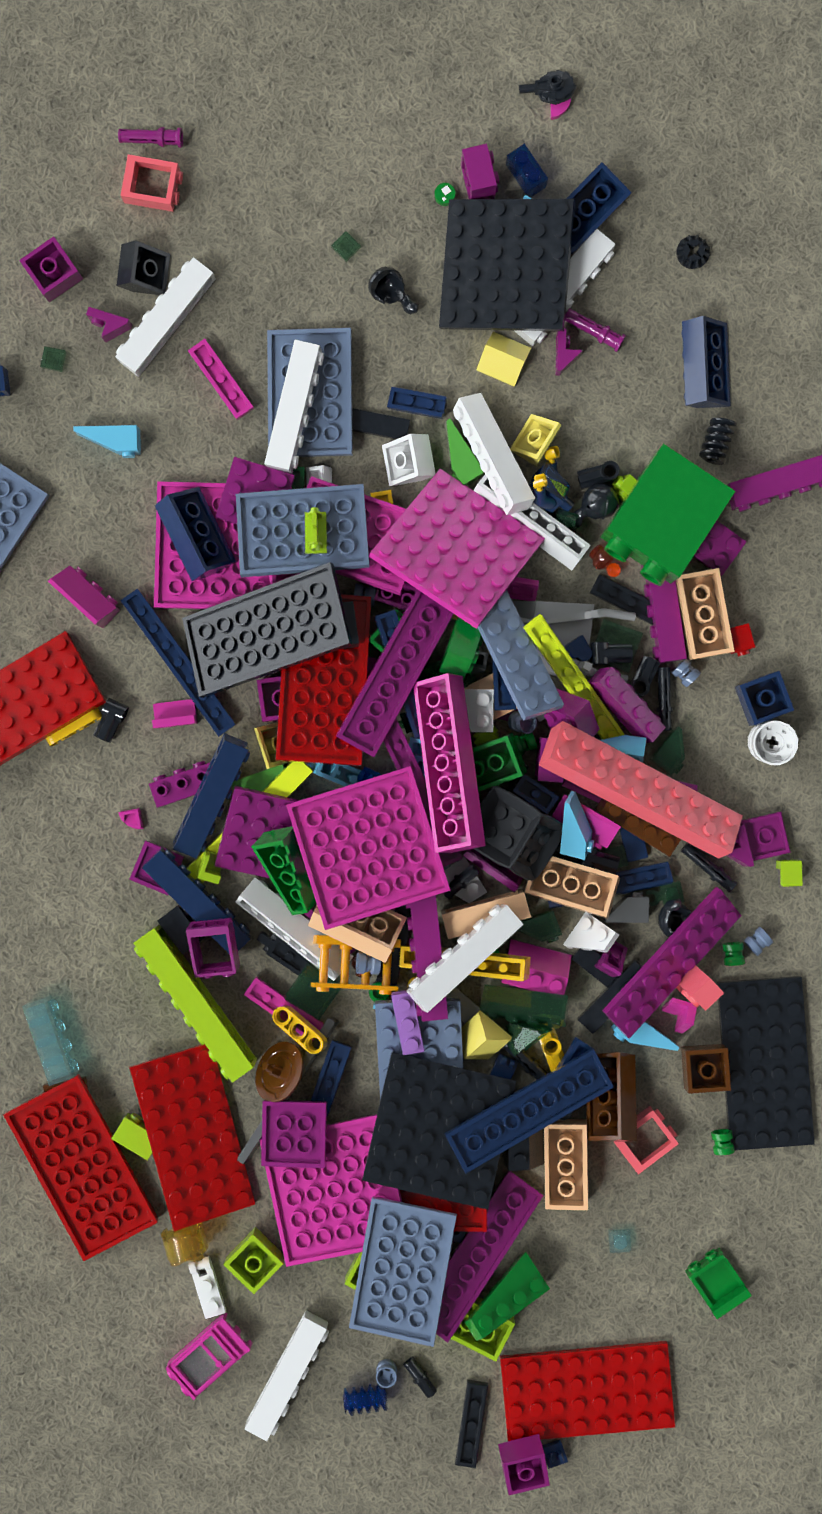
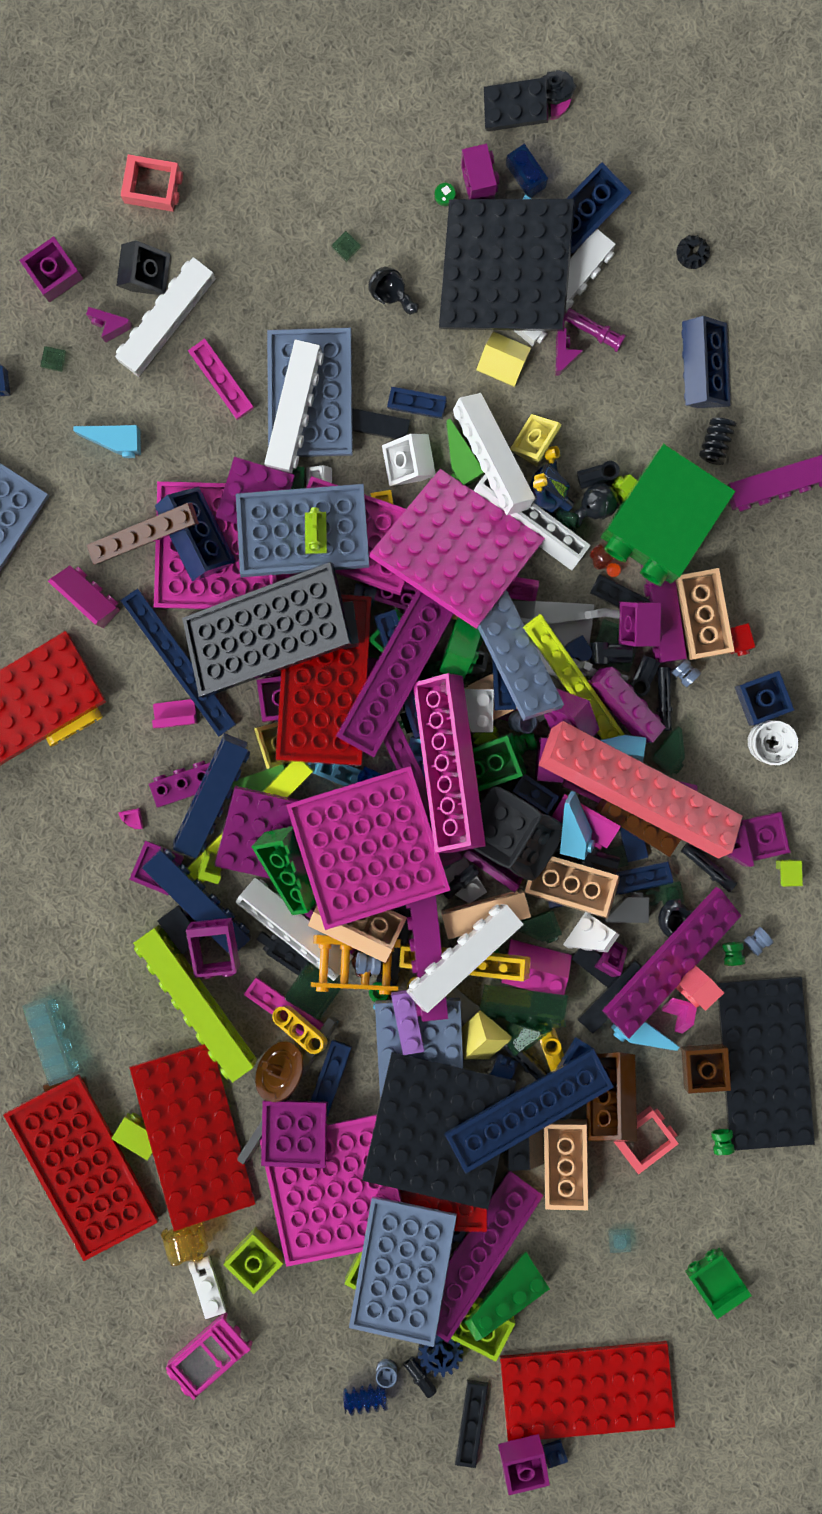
(112, 715): black piece -> none
(142, 533): none -> plate
(161, 136): magenta pin -> none
(286, 1375): white brick -> none
(430, 1354): none -> dark blue gear
(516, 104): none -> black plate
(640, 623): none -> magenta brick
(719, 548): magenta plate -> none

